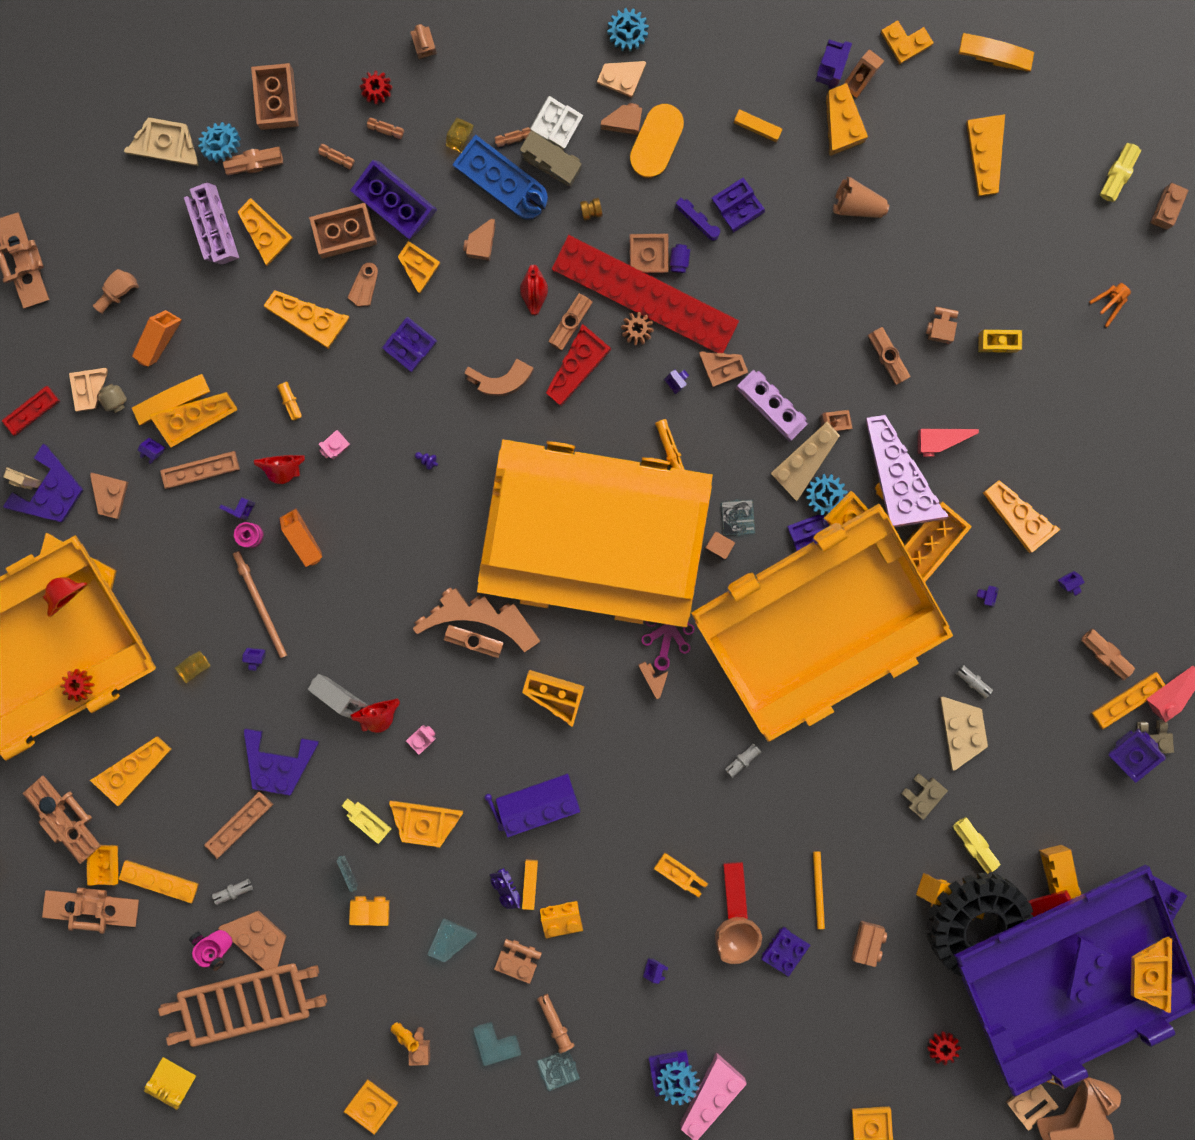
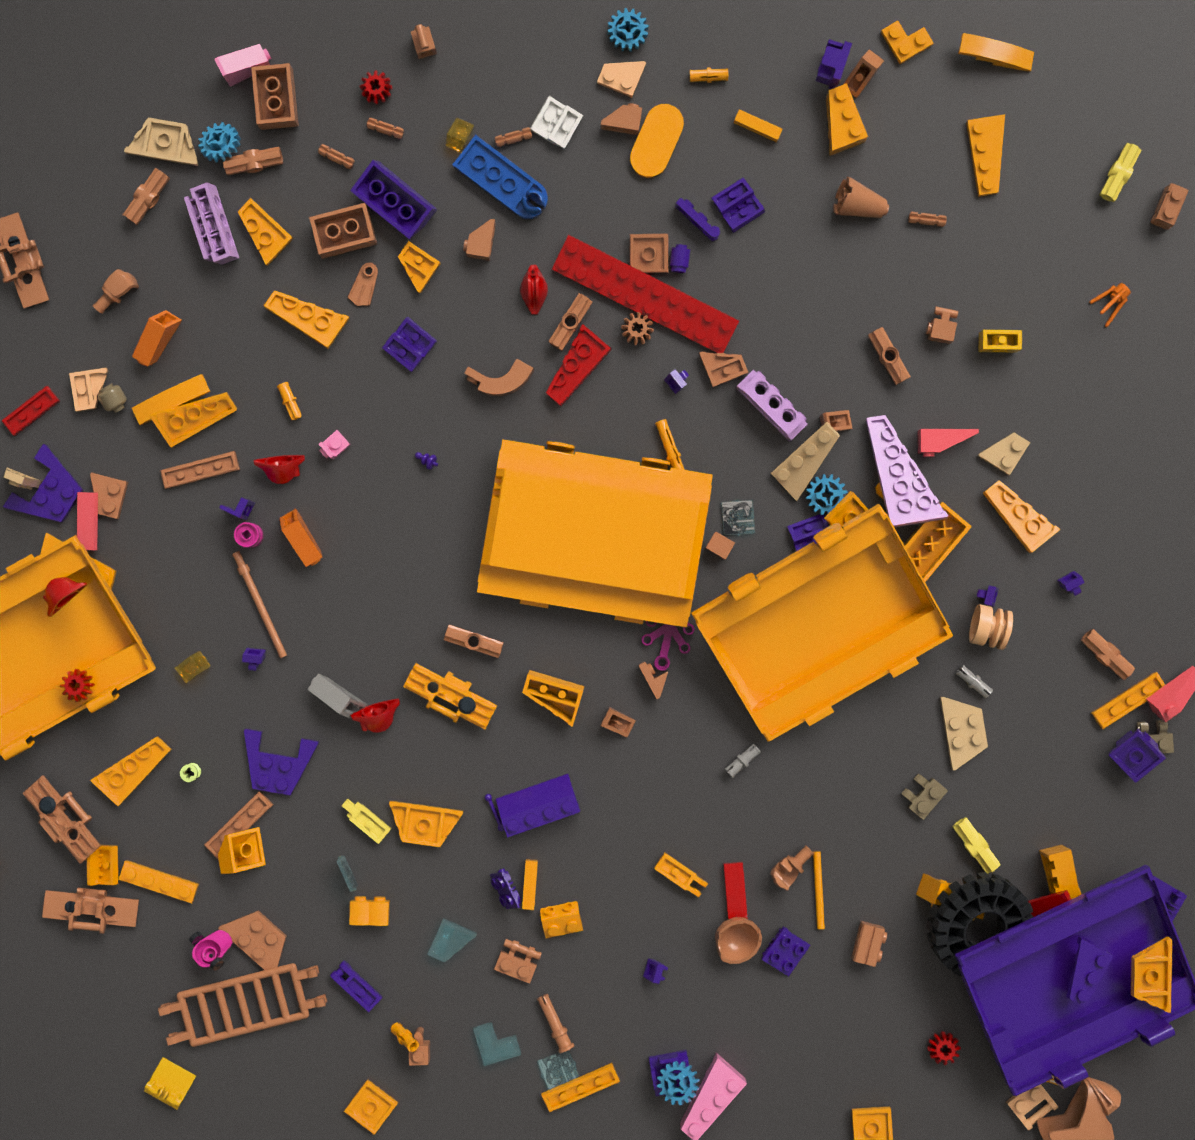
(87, 519): none -> coral tile
(146, 196): none -> nougat piece
(150, 449): dark purple tile -> none
(194, 768): none -> yellowish green bush
(232, 892): light grey pin -> none
(237, 65): none -> bright pink slope
(241, 851): none -> light orange slope
(356, 986): none -> dark purple plate
(421, 739): bright pink bracket -> none
(453, 690): none -> light orange piece
(456, 608): nougat arch -> none
(550, 159): dark tan wedge -> none
(580, 1087): none -> light orange tile
(593, 208): pearl gold wheel -> none
(617, 722): none -> nougat slope
(709, 75): none -> light orange pin
(788, 868): none -> nougat piece
(927, 219): none -> nougat axle
(994, 628): none -> light nougat wheel
(1005, 453): none -> tan wing

